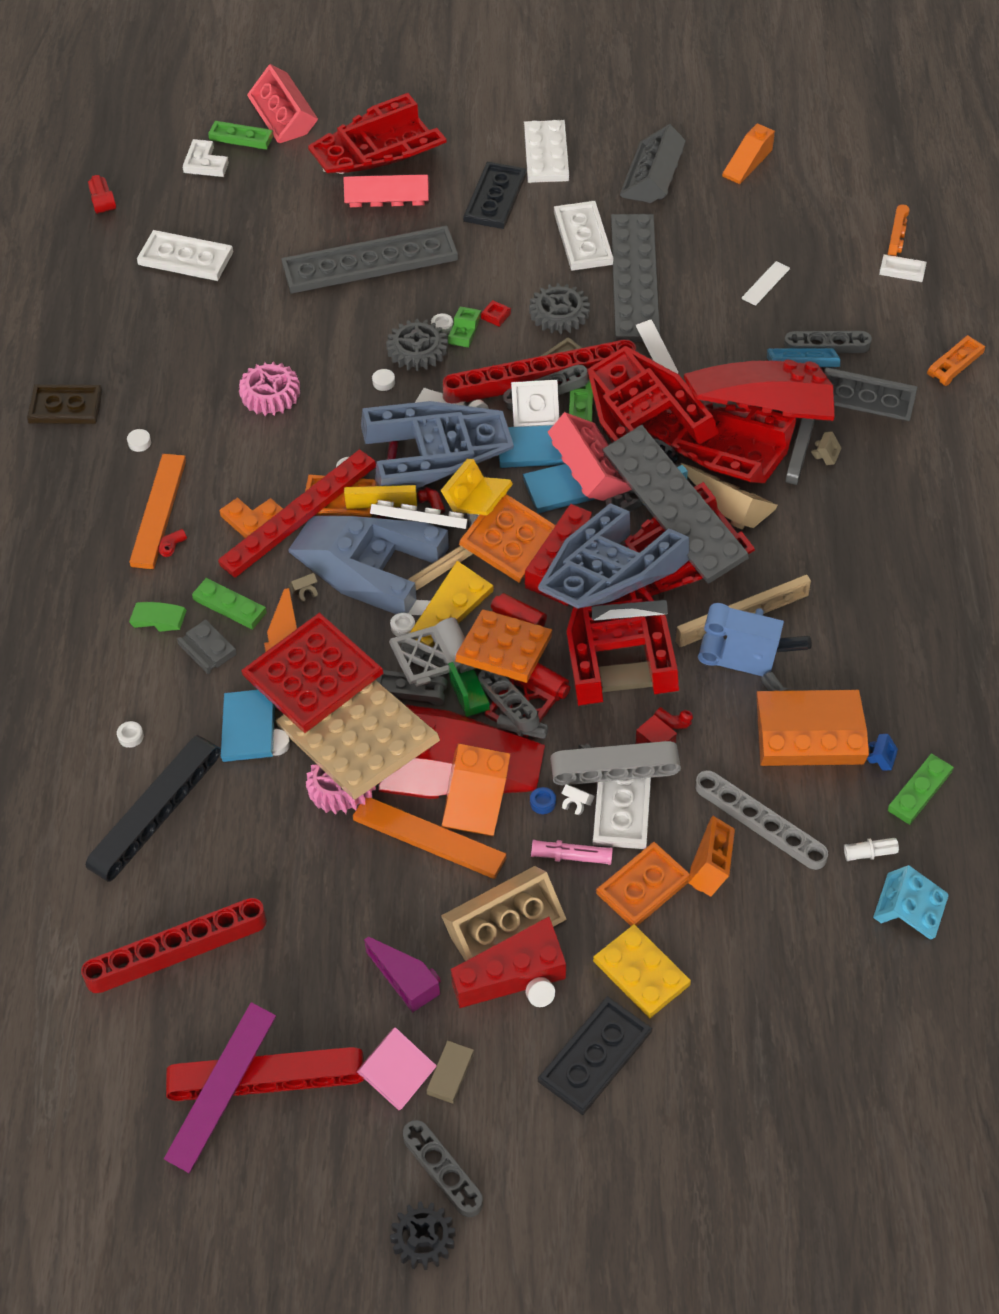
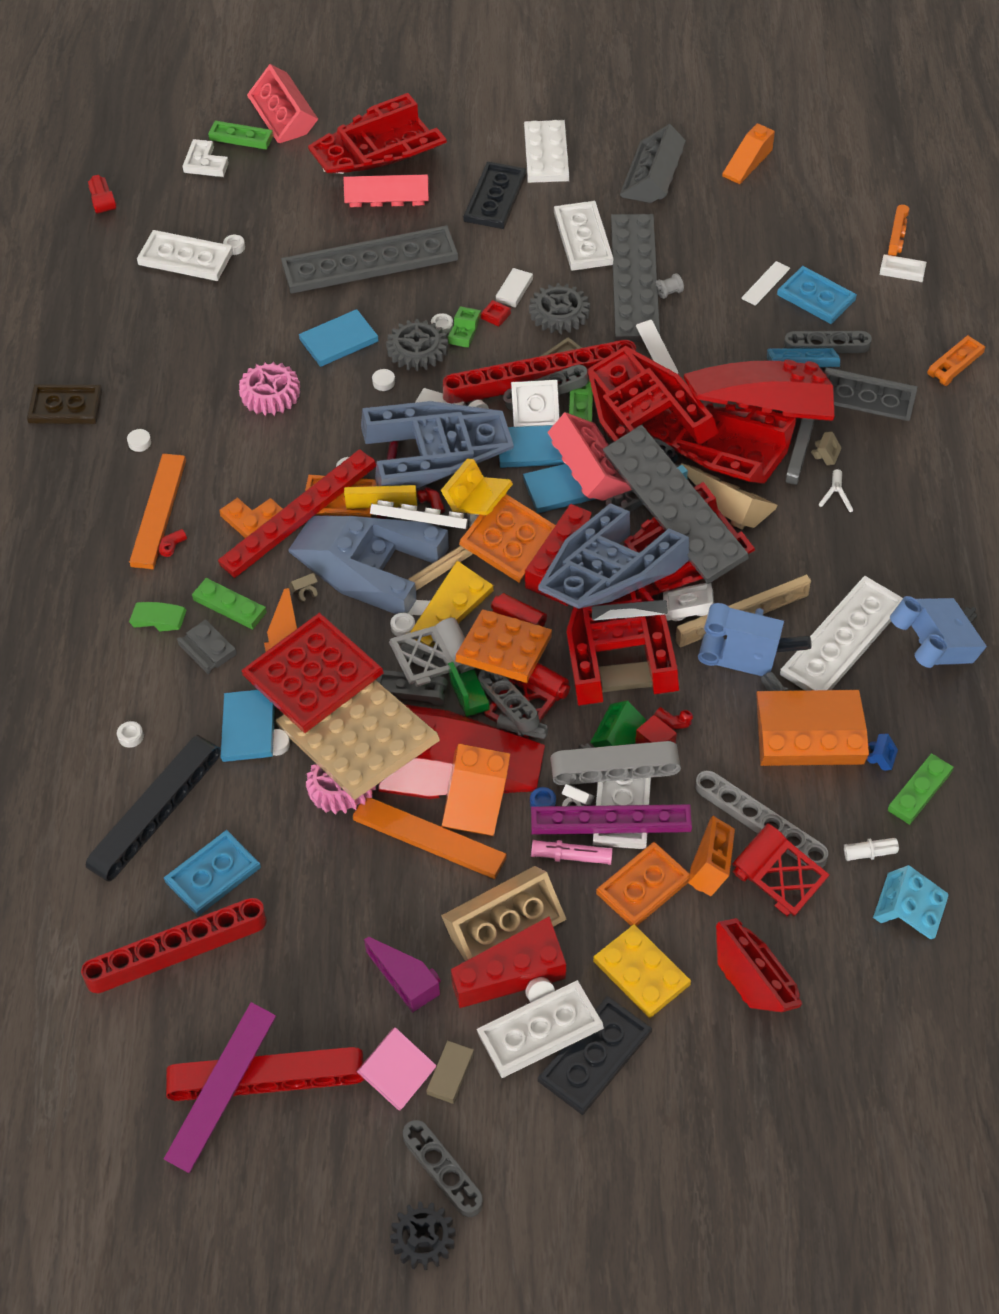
(212, 872): none -> dark azure tile
(236, 242): none -> white tile
(338, 337): none -> dark azure tile
(514, 287): none -> white tile
(540, 1029): none -> white plate
(611, 819): none -> magenta tile
(618, 726): none -> green panel
(669, 285): none -> light grey bush
(688, 601): none -> white plate
(754, 969): none -> red wedge
(763, 854): none -> red piece
(816, 294): none -> dark azure tile
(836, 486): none -> white plant
(842, 637): none -> white plate
(942, 629): none -> medium blue piece

